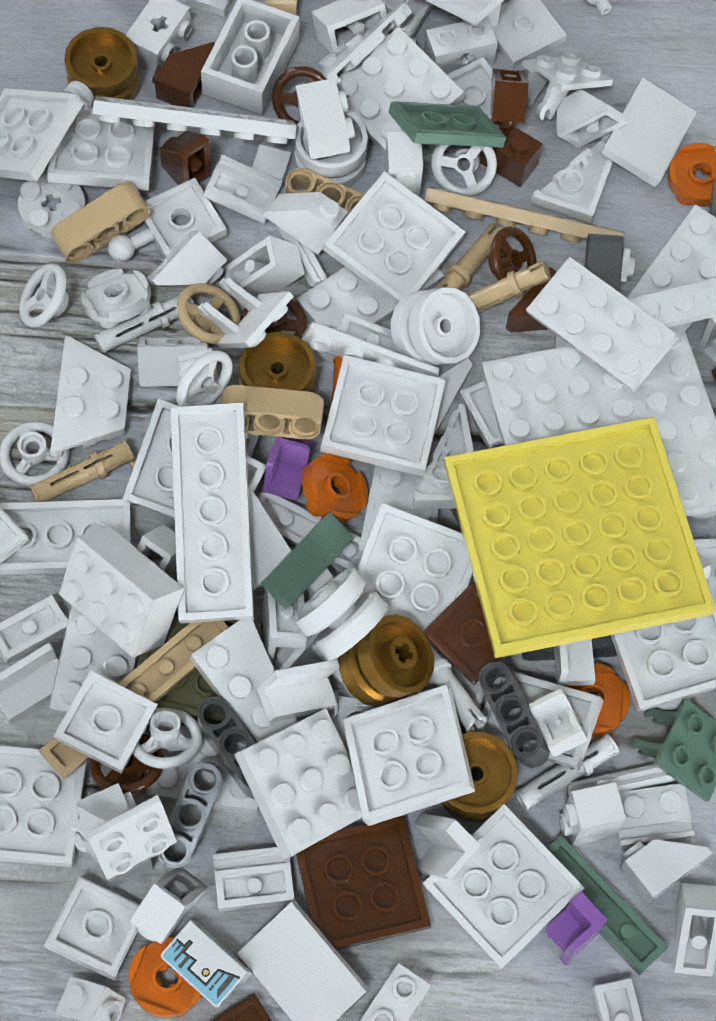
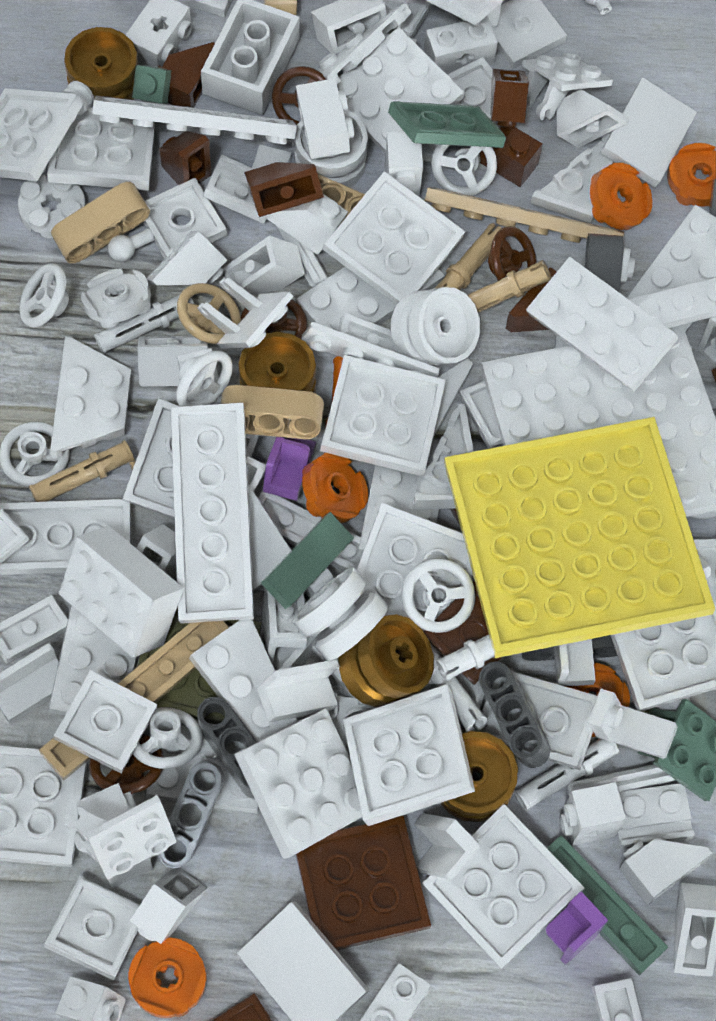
(151, 84): none -> sand green plate
(205, 963): panel -> none
(252, 879): white plate -> none
(283, 186): none -> reddish brown slope
(421, 572): none -> white piece
(471, 655): none -> white pin
(558, 722): white bracket -> none
(609, 207): none -> orange plate
(630, 727): none -> white bracket

